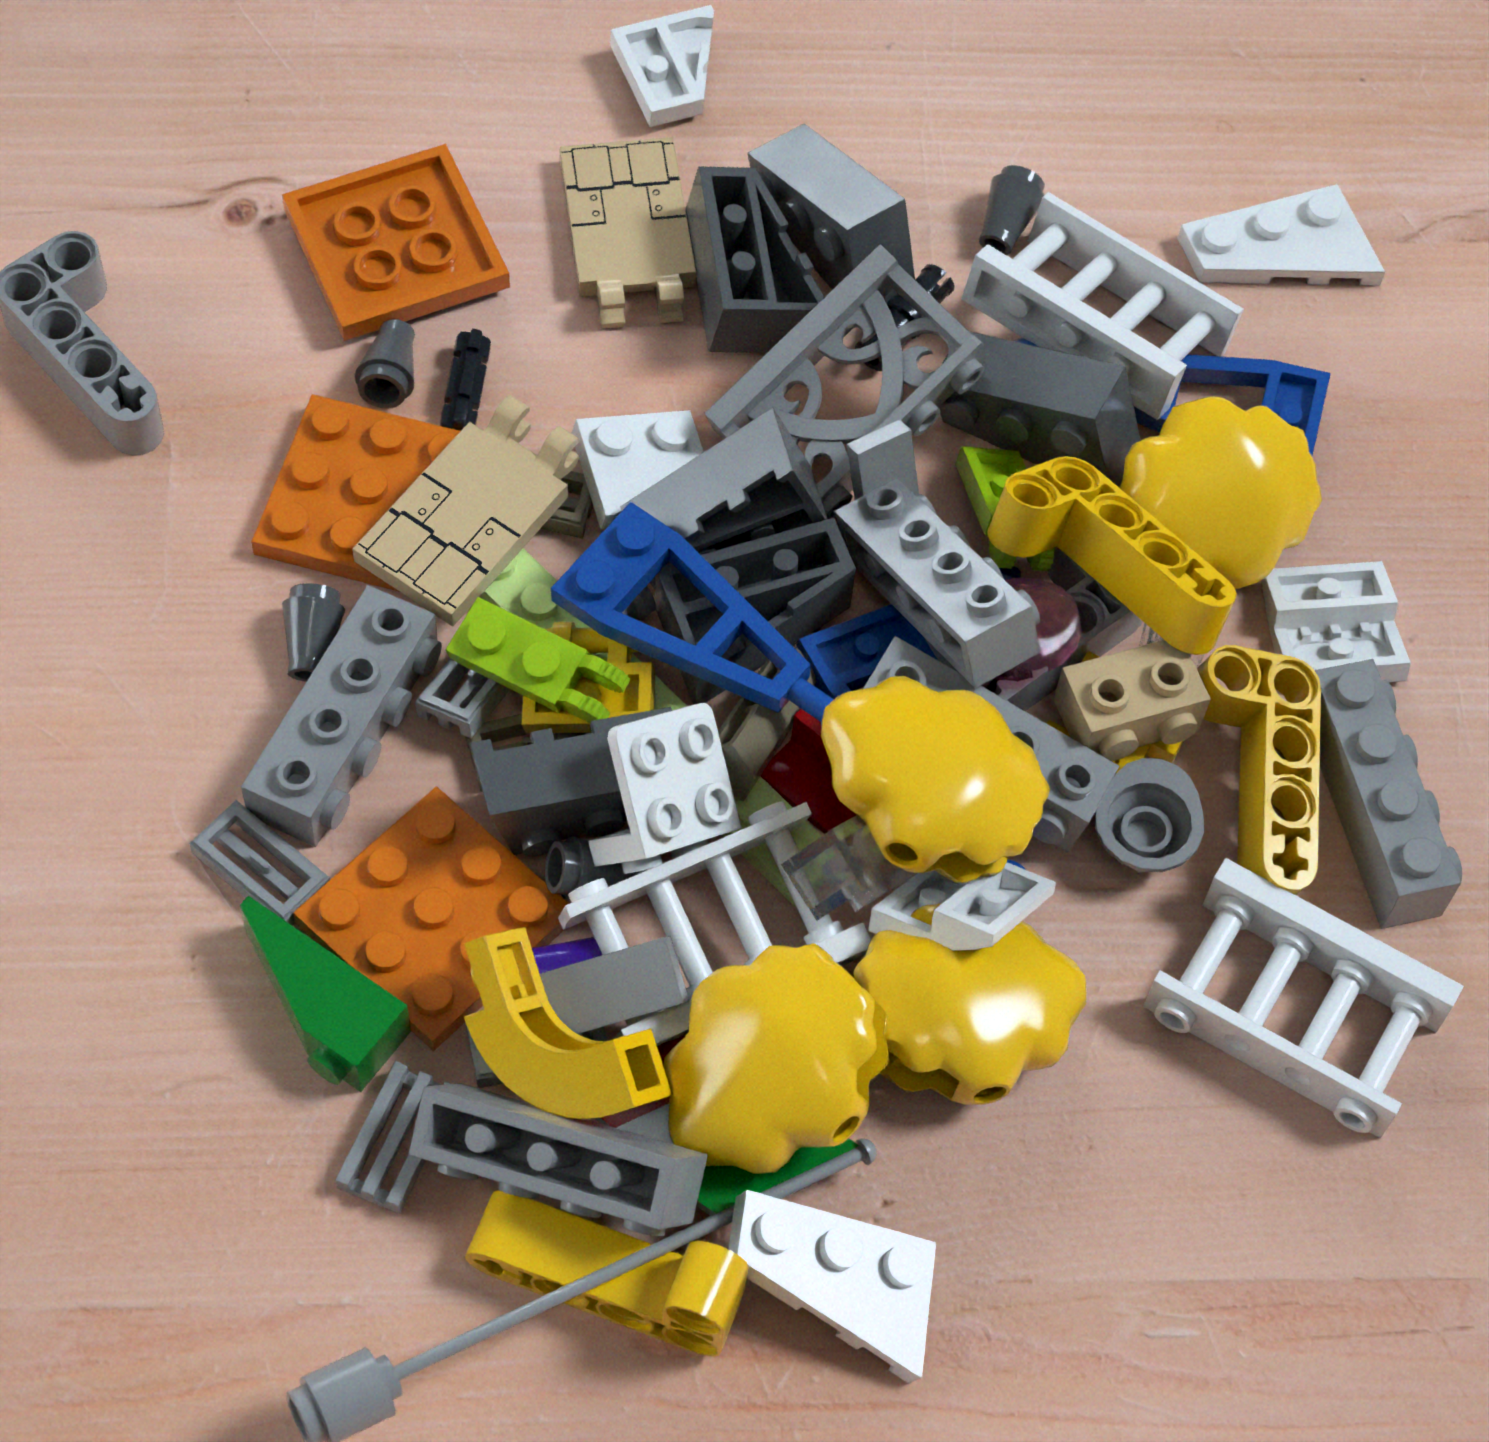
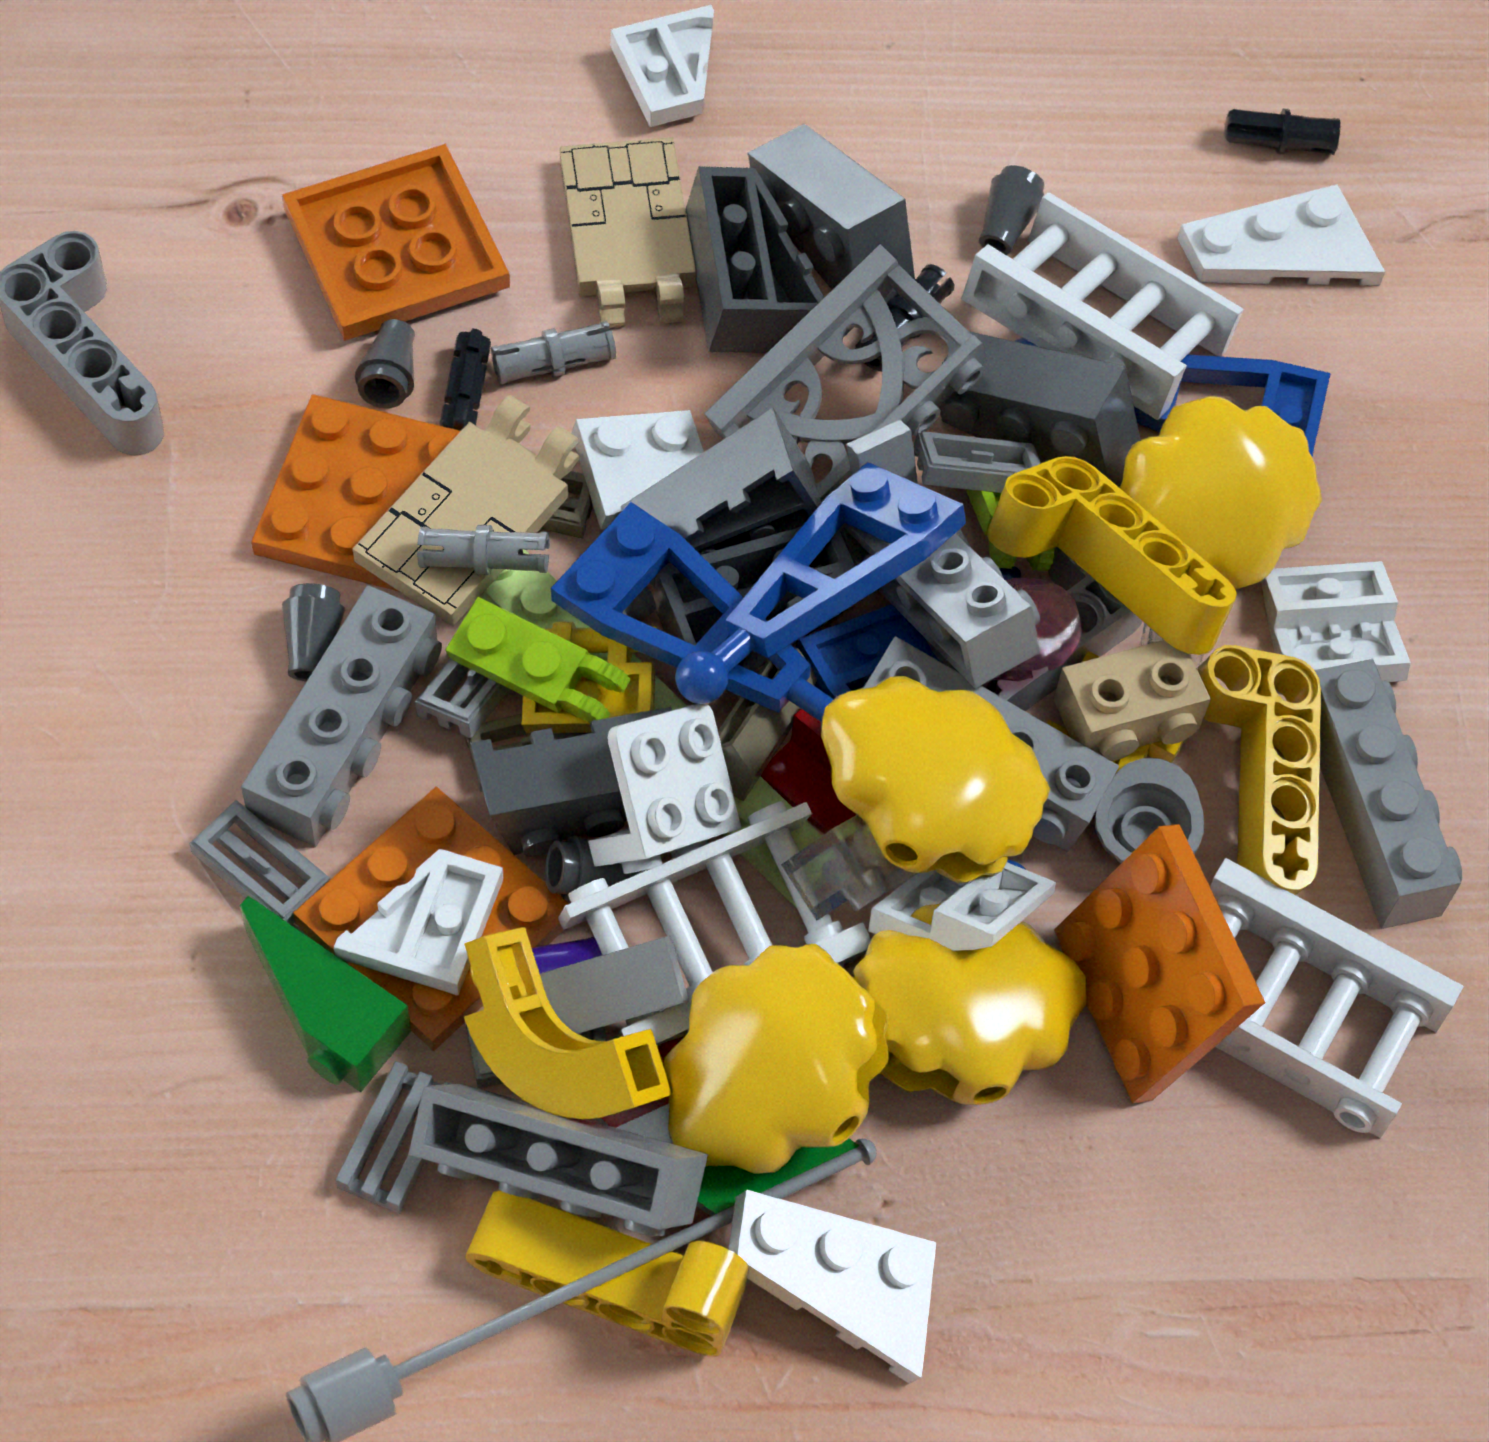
(426, 923): none -> white wing
(483, 549): none -> light grey pin
(553, 352): none -> light grey pin
(872, 500): none -> blue plate
(970, 461): none -> light grey tile
(1159, 964): none -> orange plate
(1283, 131): none -> black axle

